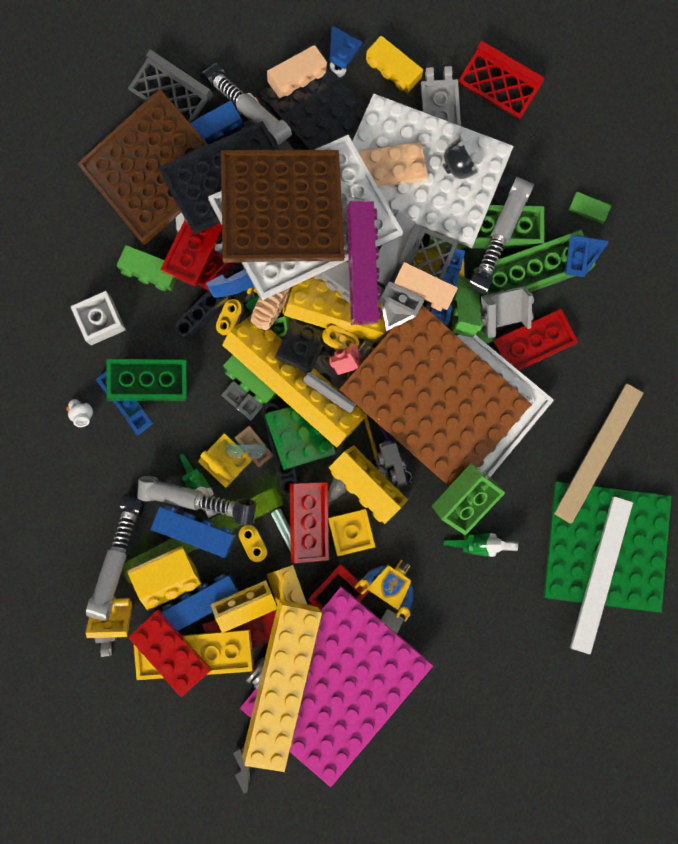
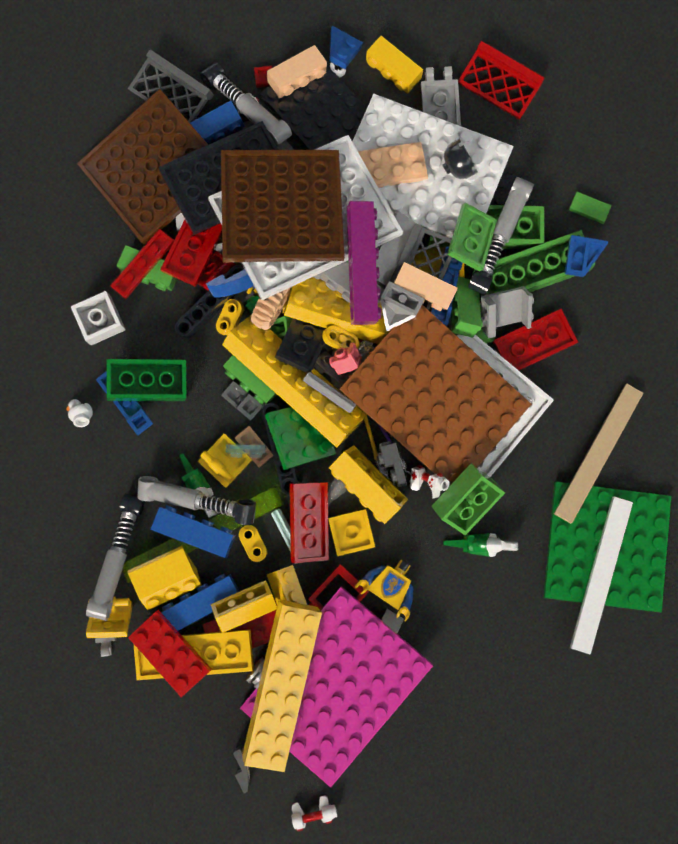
(142, 263): none -> red tile
(261, 76): none -> red tile
(325, 813): none -> white piece
(436, 482): none -> white piece
(472, 237): none -> bright green tile

